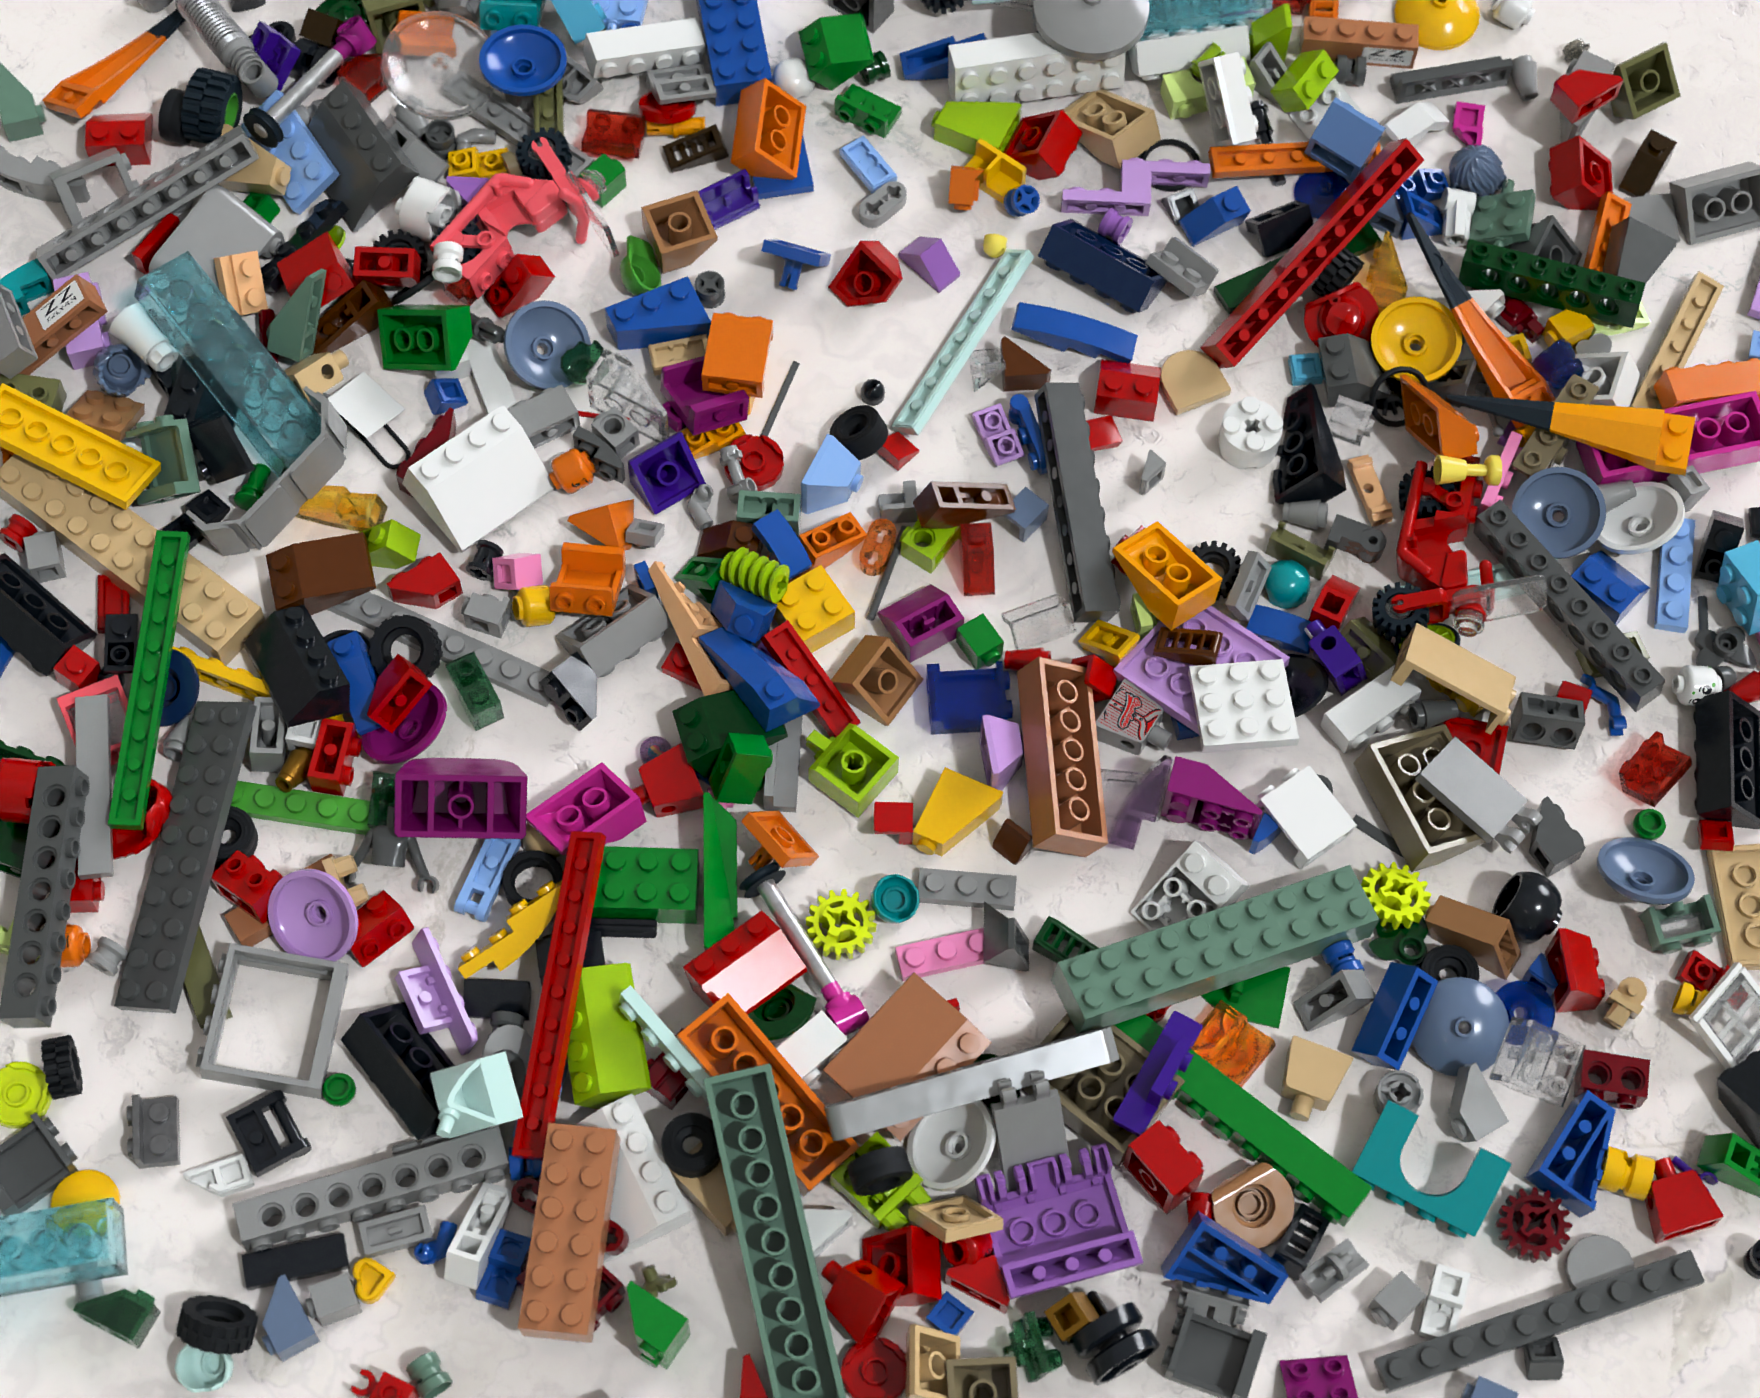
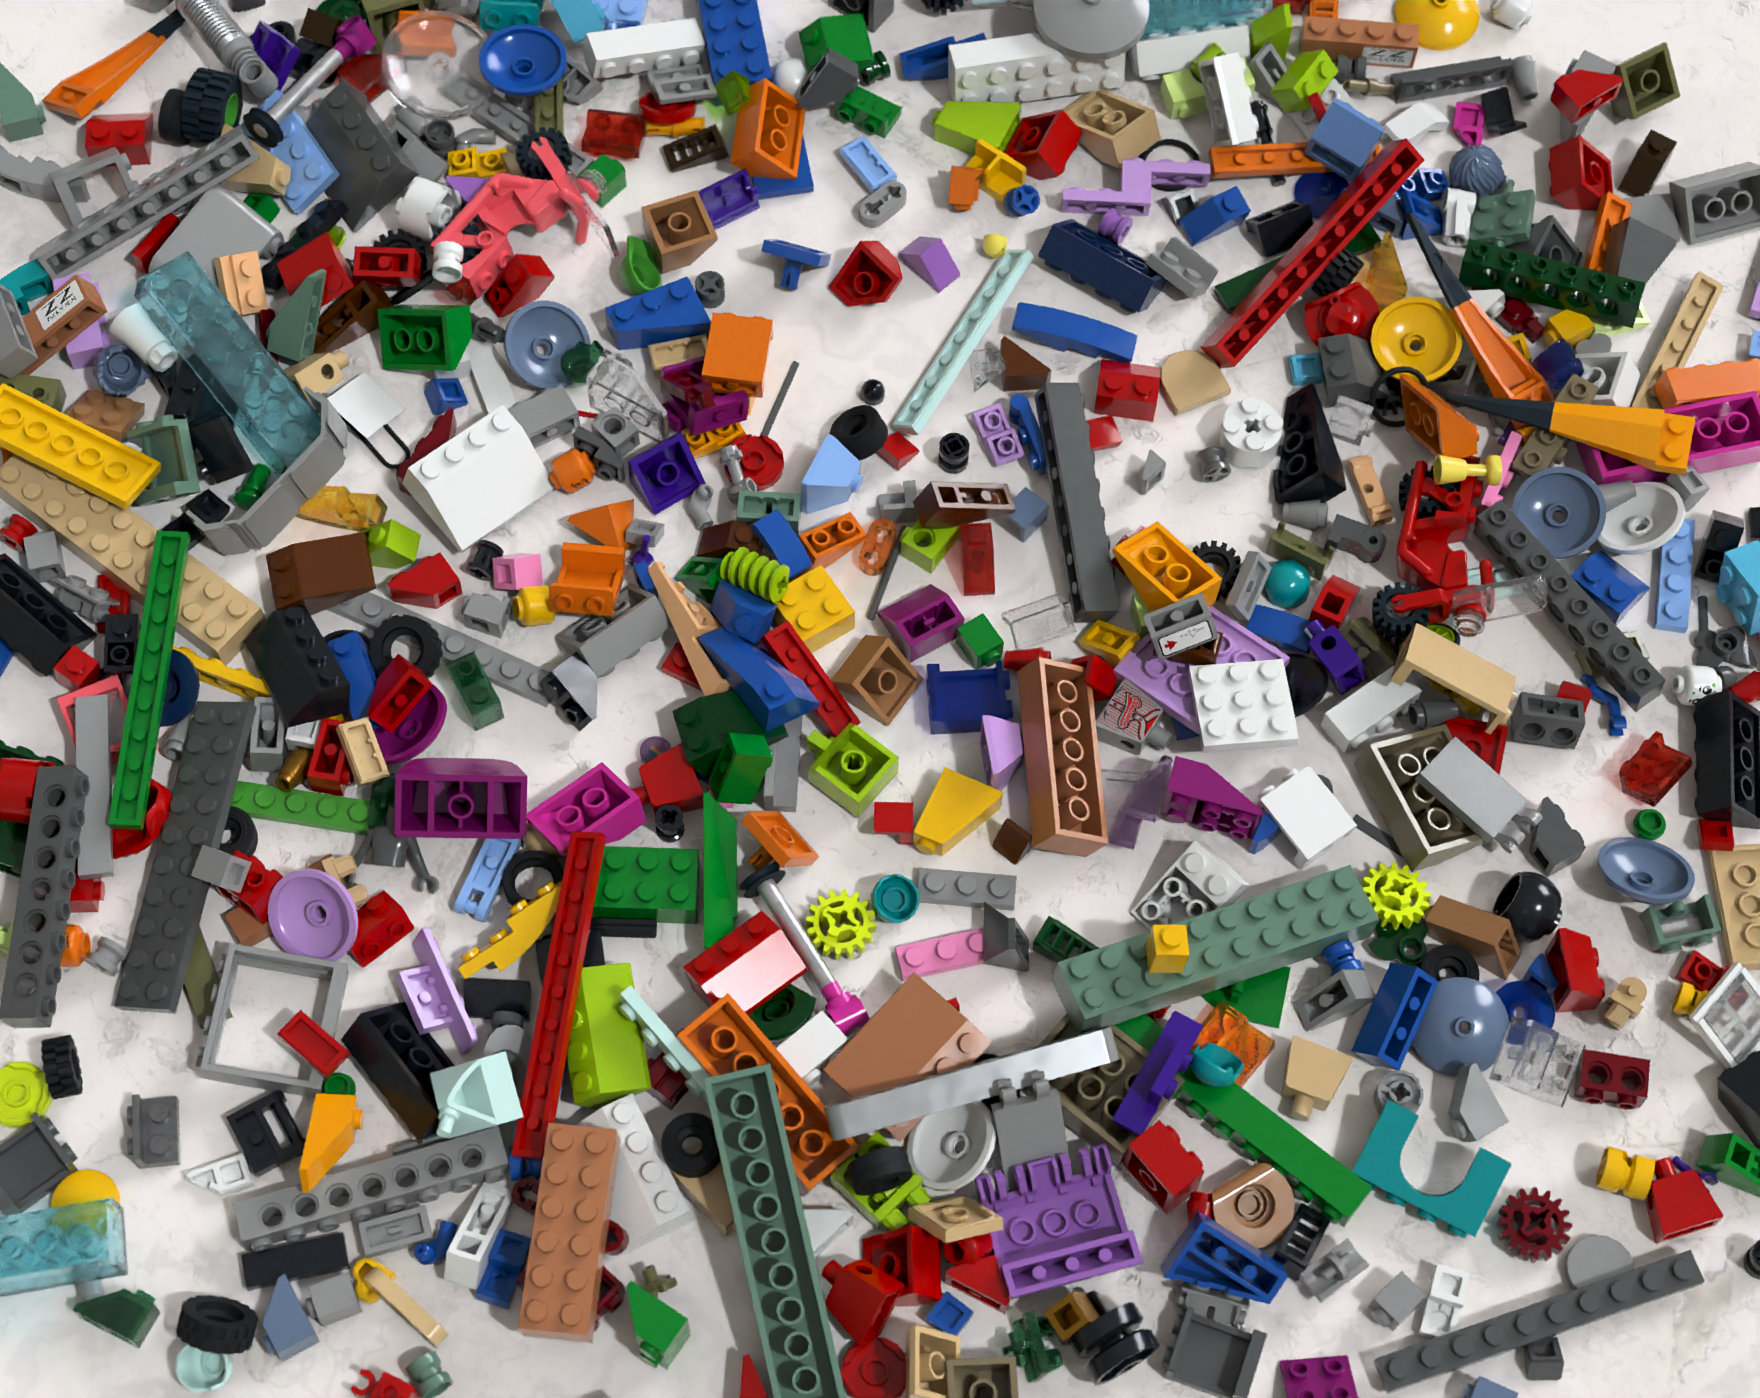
(94, 599): none -> light grey hinge
(221, 868): none -> light grey brick
(313, 1044): none -> red tile
(328, 1136): none -> light orange slope
(362, 751): none -> tan plate
(405, 1307): none -> tan beam
(643, 553): none -> dark purple hand
(666, 831): none -> black bush
(689, 387): none -> dark red hinge
(733, 91): none -> clear neon green slope
(828, 80): none -> dark grey slope
(953, 453): none -> black wheel
(1167, 949): none -> yellow brick
(1180, 626): none -> light grey brick
(1213, 464): none -> flat silver wheel
(1216, 1066): none -> teal hair
(1317, 105): none -> red tile
(1368, 87): none -> dark tan bar
(1499, 112): none -> black bracket
(1574, 1154): blue wedge -> none
(1575, 49): clear smoke plate -> none

